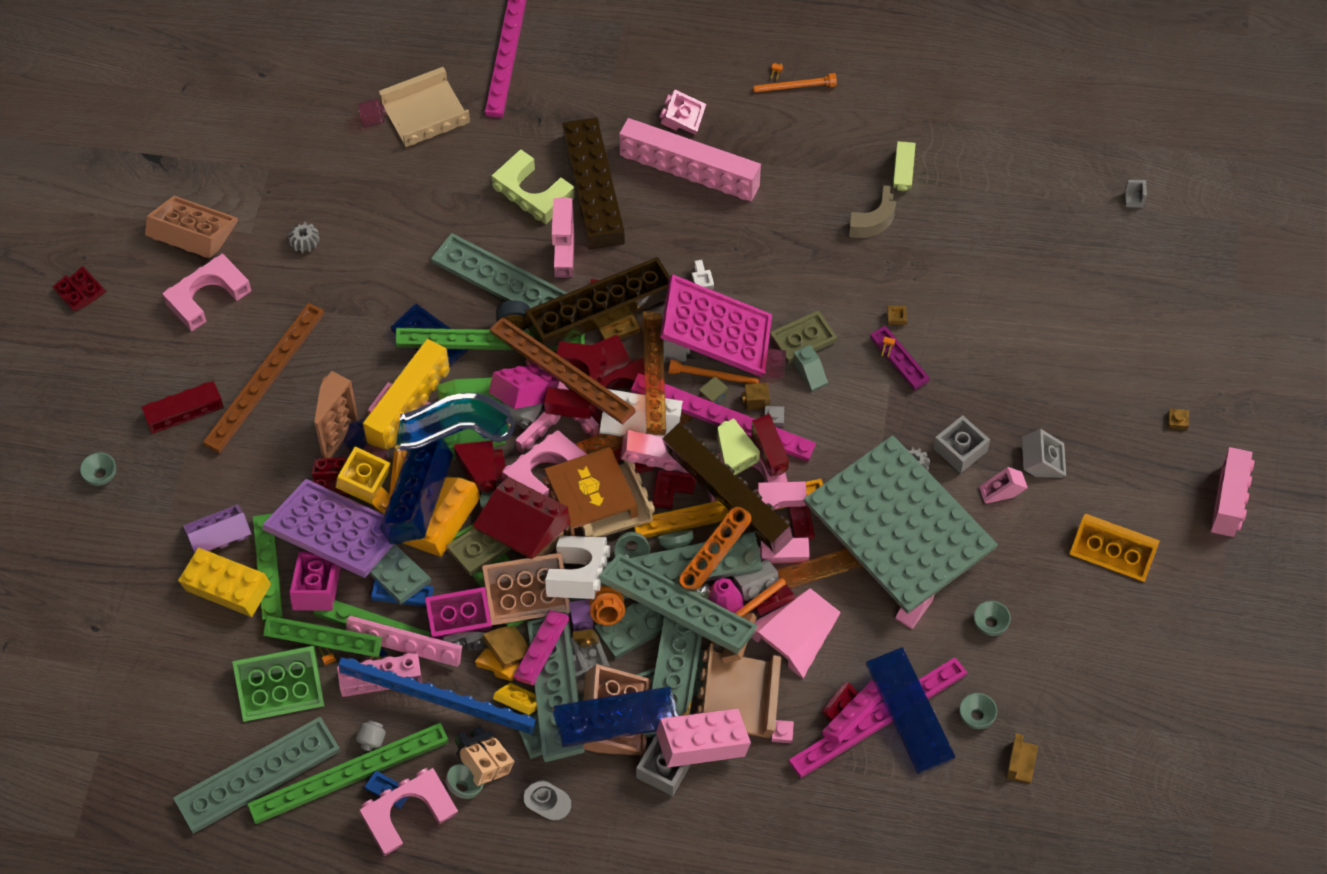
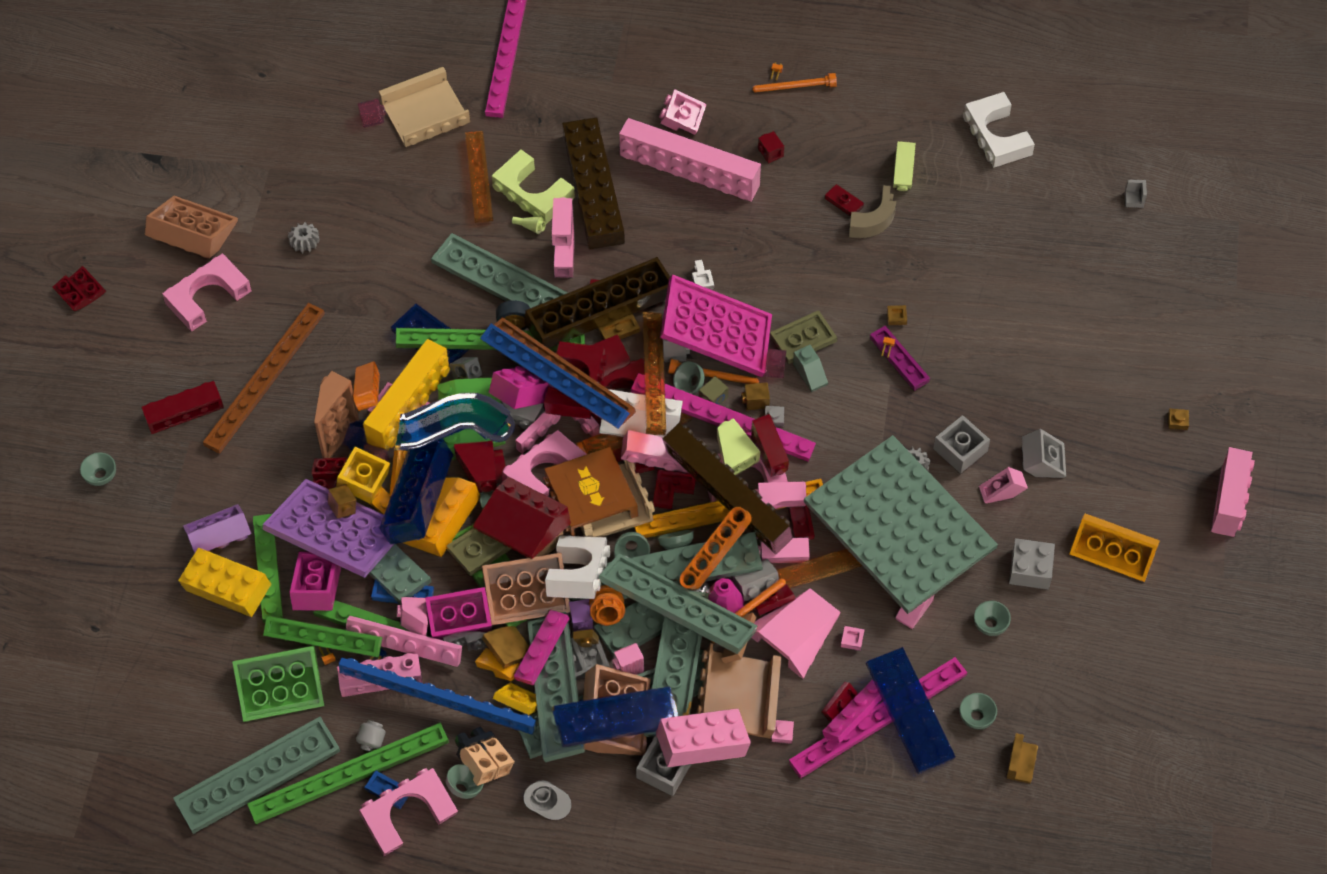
(342, 501): none -> pearl gold brick
(366, 386): none -> orange beam
(413, 614): none -> bright pink slope
(466, 368): none -> dark grey brick
(479, 176): none -> clear orange plate
(534, 224): none -> yellowish green cone
(555, 376): none -> blue plate
(629, 660): none -> bright pink brick
(684, 375): none -> sand green piece
(770, 147): none -> dark red brick
(844, 200): none -> dark red plate
(852, 638): none -> bright pink plate
(997, 149): none -> white arch
(1032, 563): none -> light grey brick

